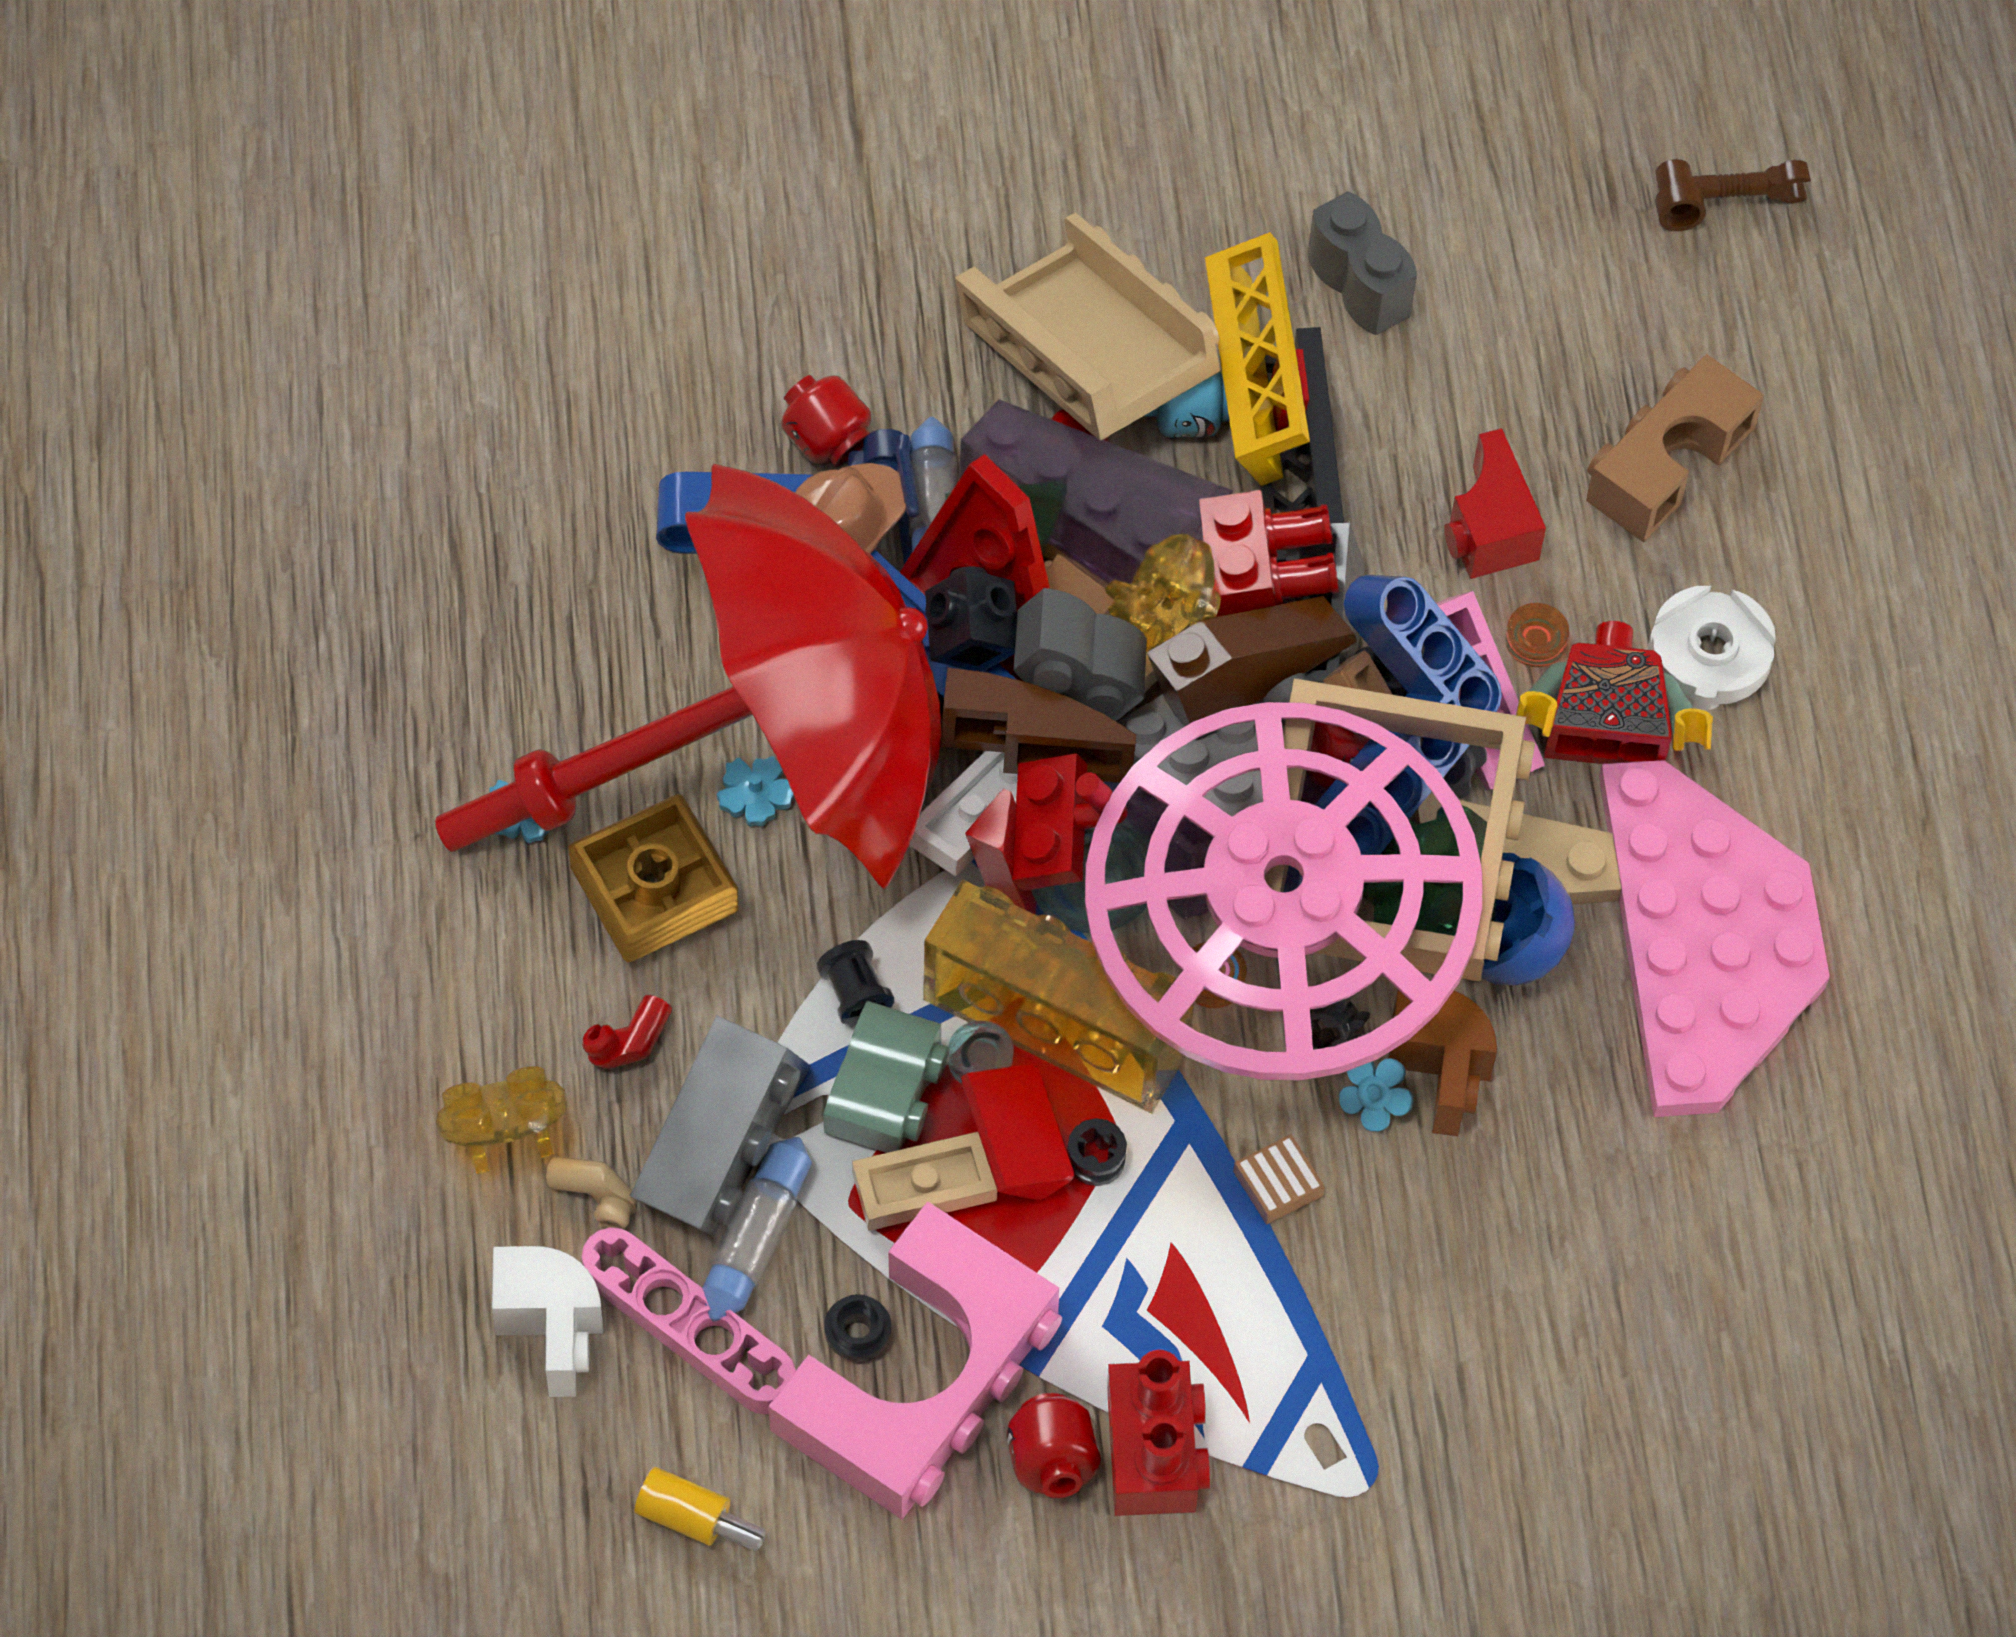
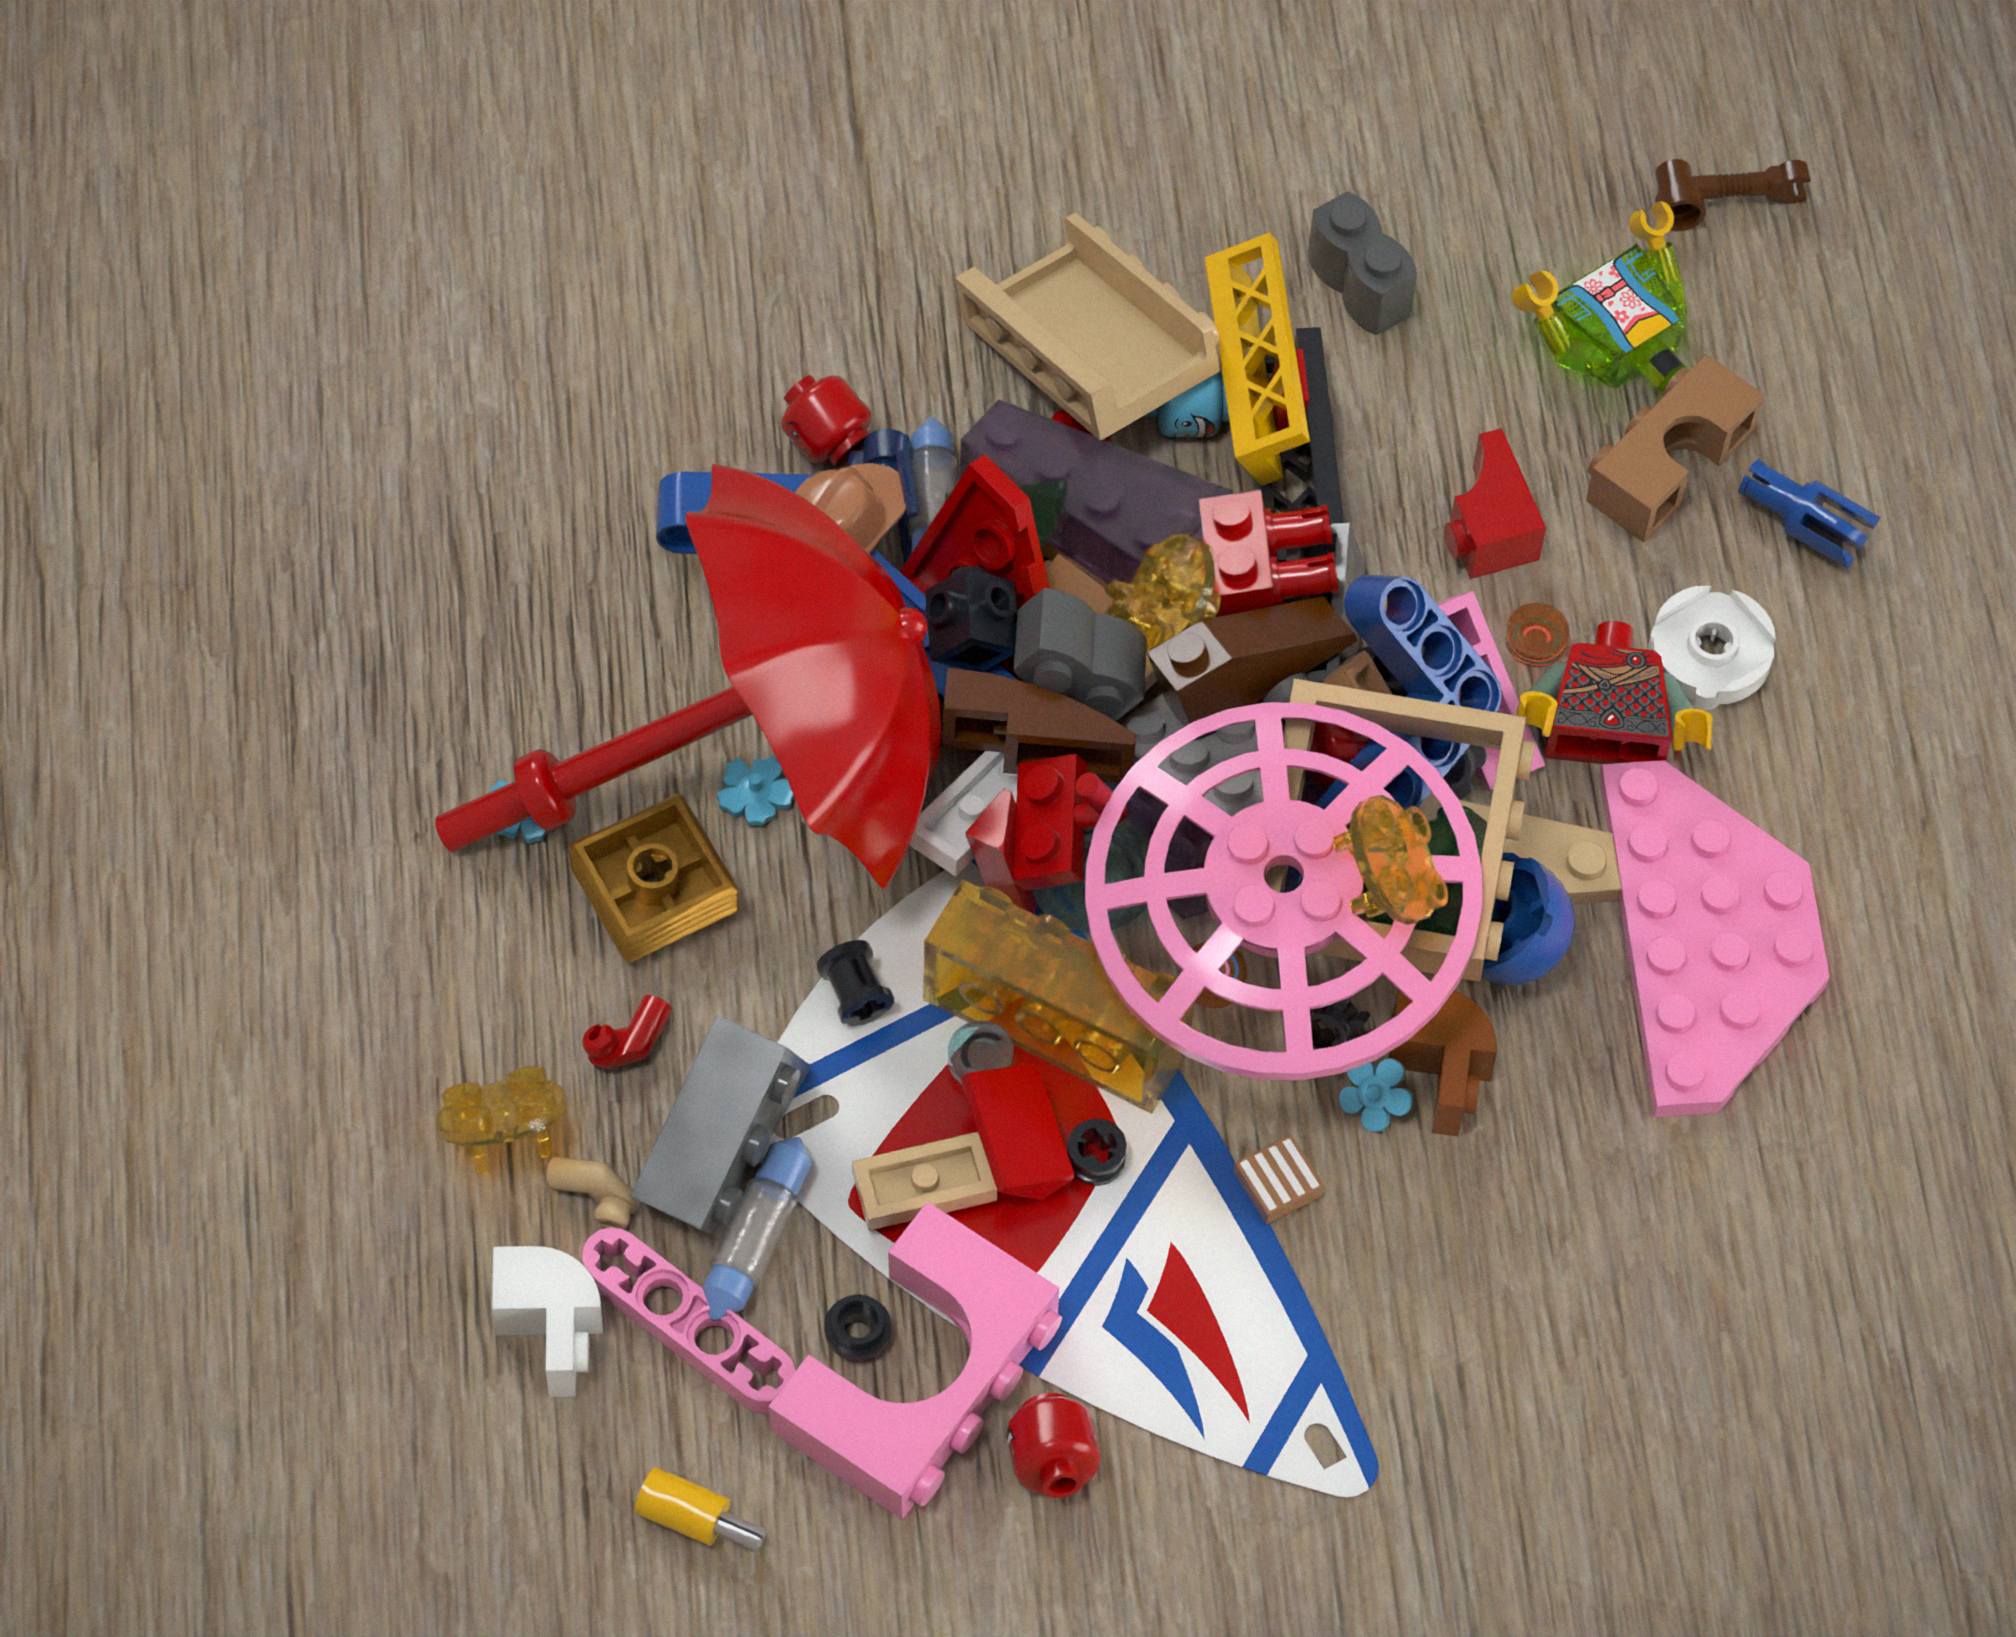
(884, 1078): sand green brick -> none
(1154, 1436): red brick -> none
(1393, 861): none -> clear yellow plate
(1618, 316): none -> torso
(1803, 506): none -> blue arm

